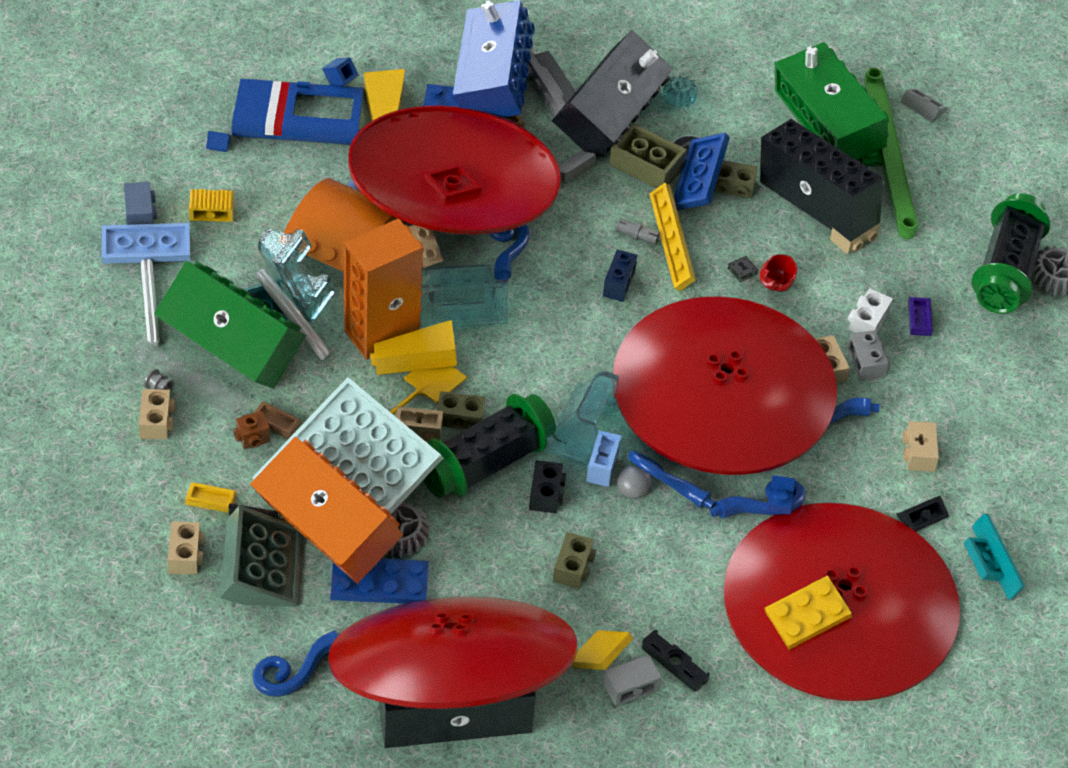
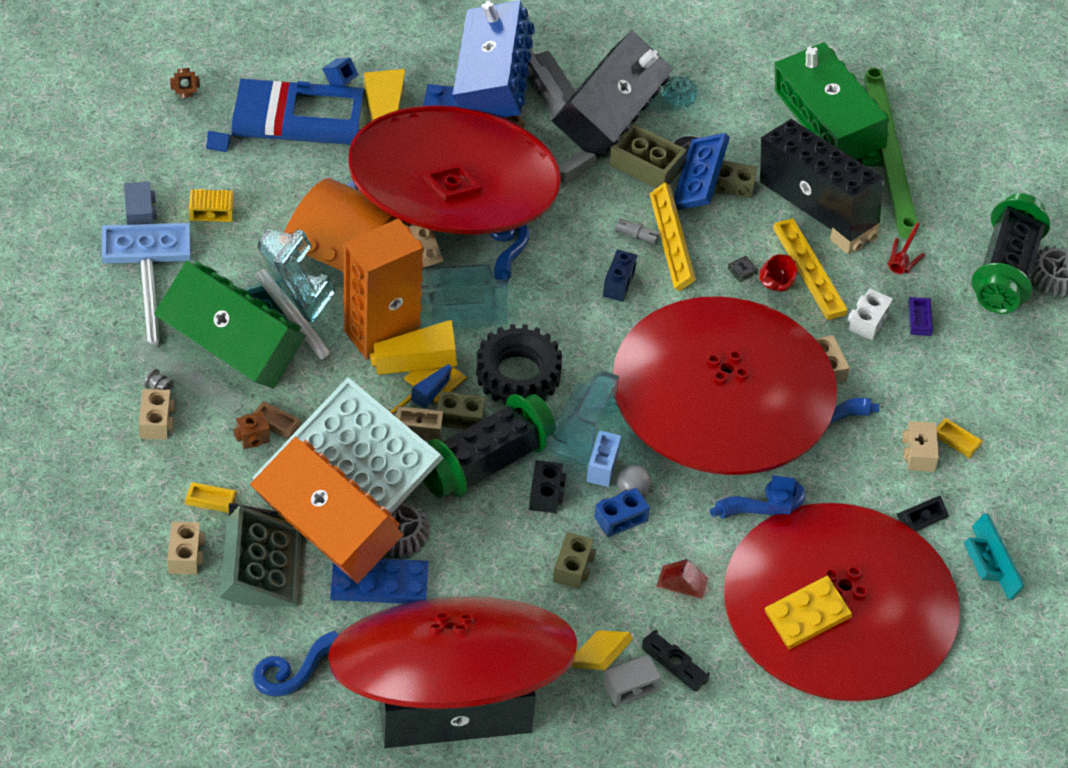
(184, 73): none -> dark orange brick
(430, 387): none -> blue slope
(518, 343): none -> black tyre
(621, 512): none -> blue brick
(683, 578): none -> clear red slope
(687, 489): blue plant -> none
(810, 269): none -> yellow plate
(868, 355): light grey brick -> none
(900, 262): none -> red plant
(923, 104): light grey slope -> none
(958, 438): none -> yellow tile

